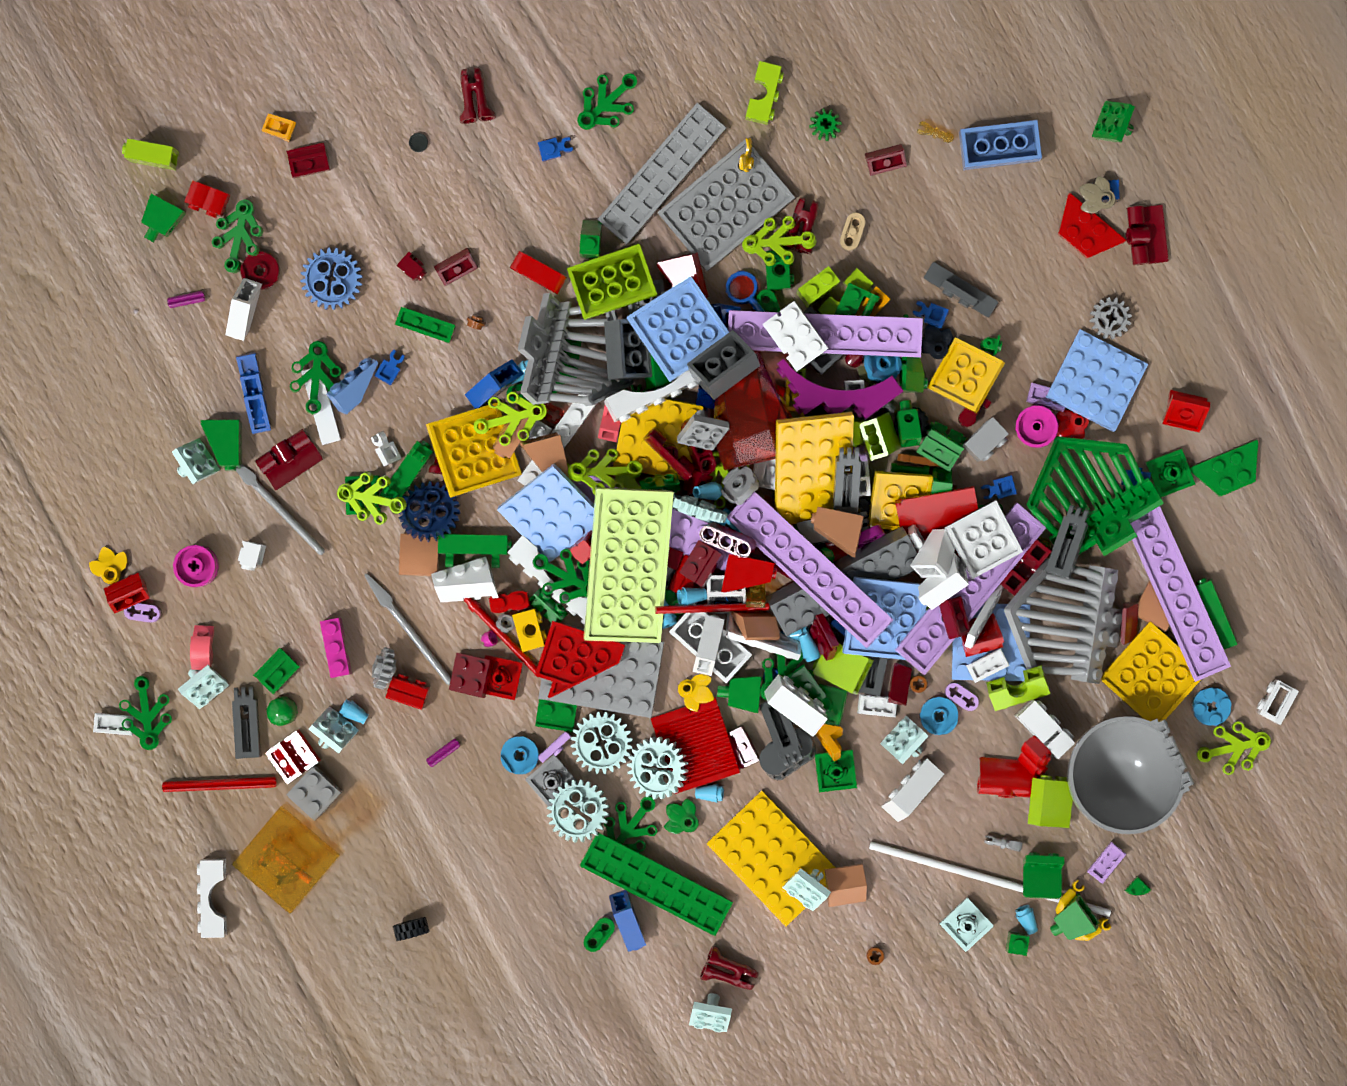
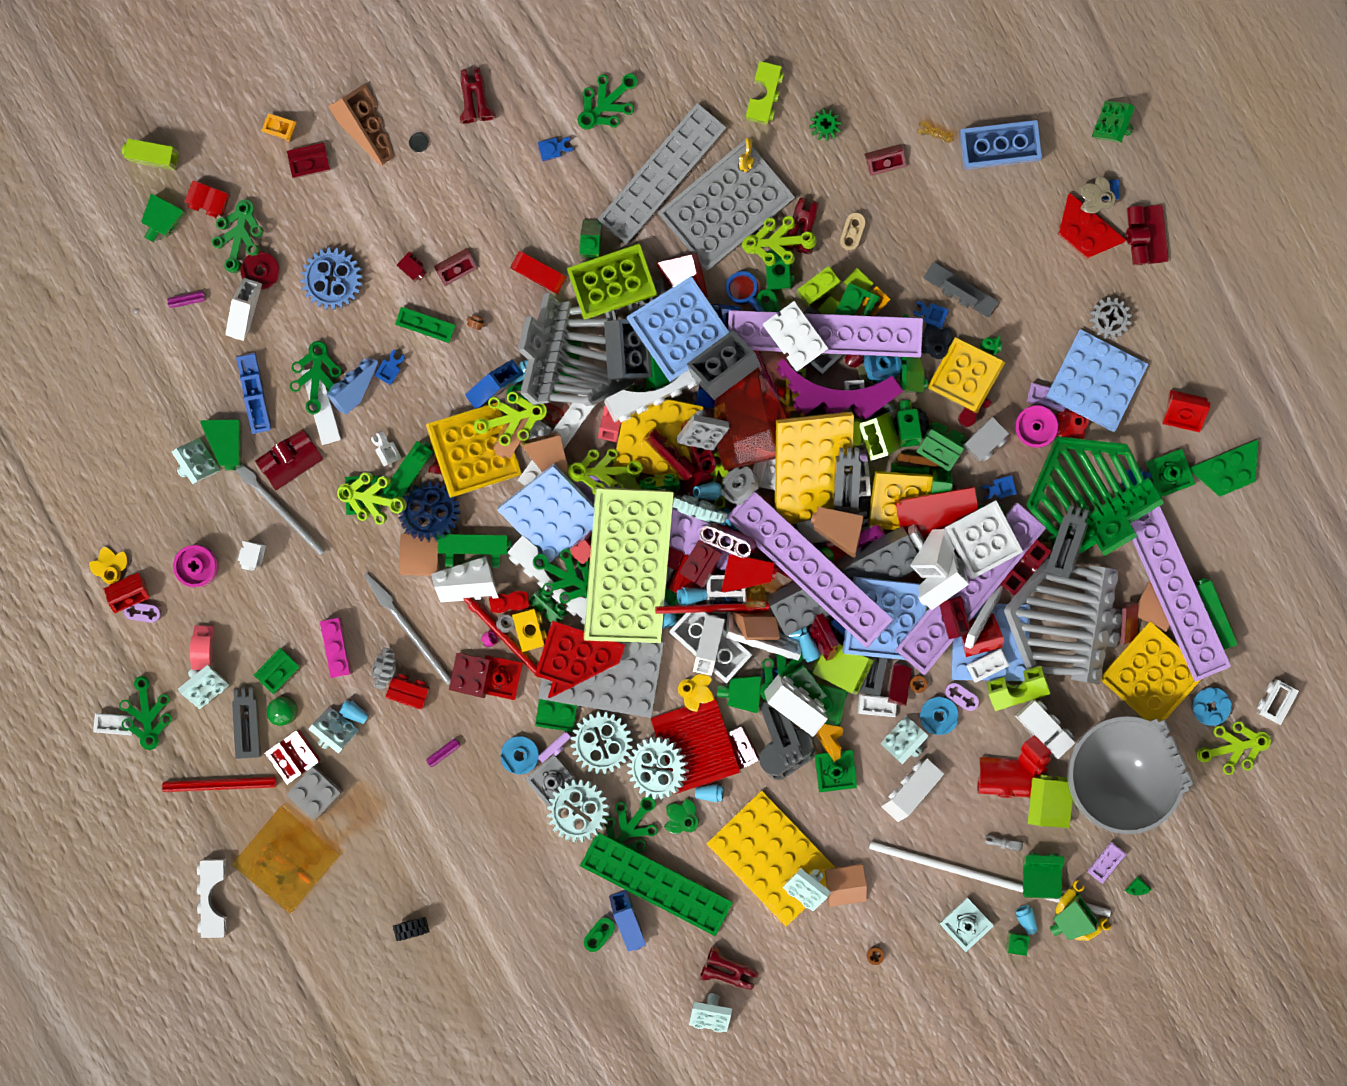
(359, 118): none -> nougat wedge

